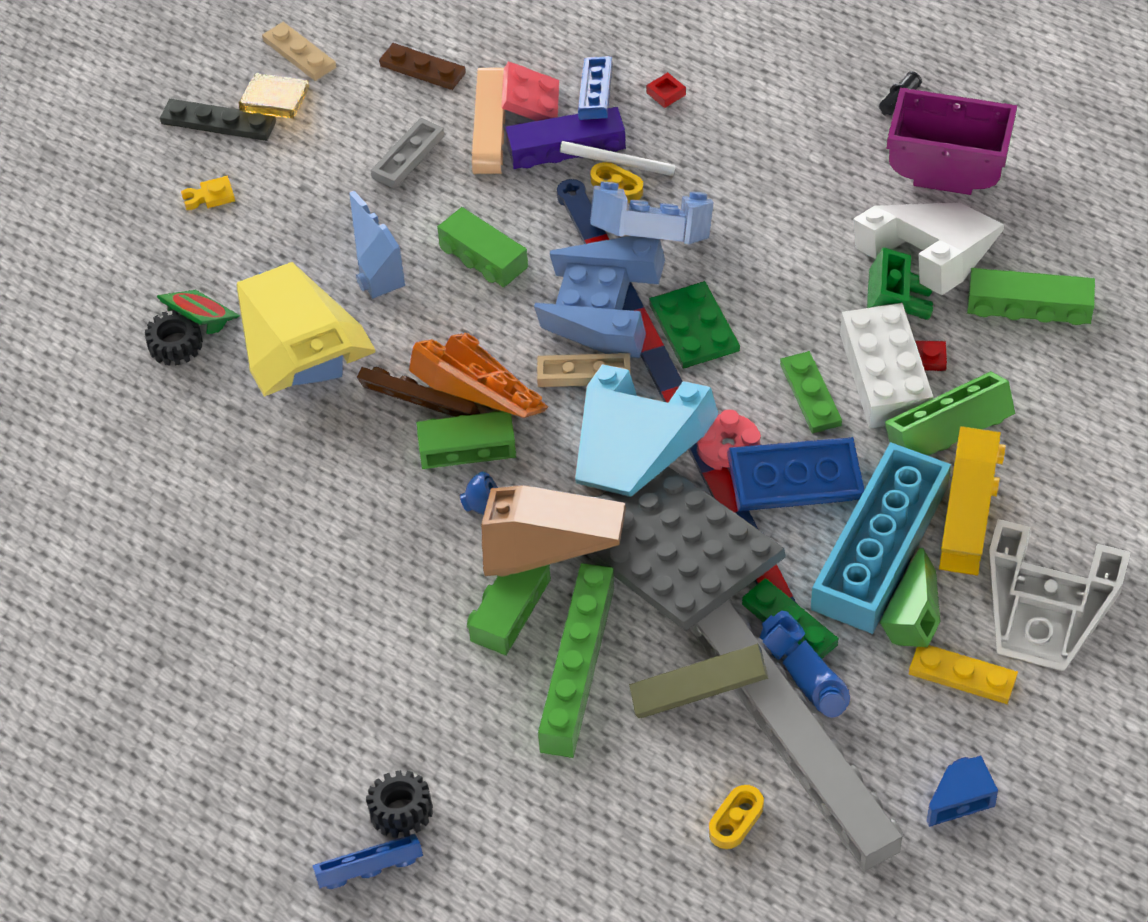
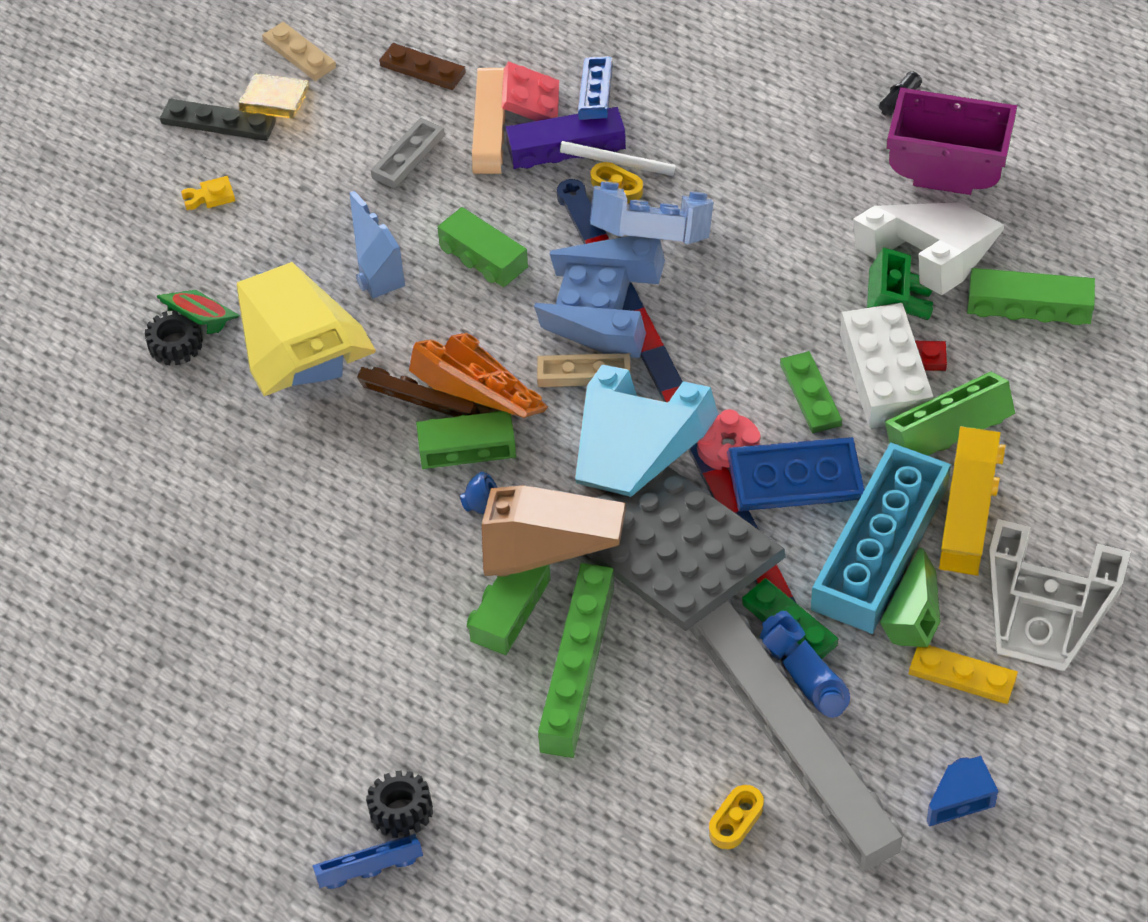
(666, 90): red plate -> none
(694, 324): green plate -> none
(698, 681): olive tile -> none

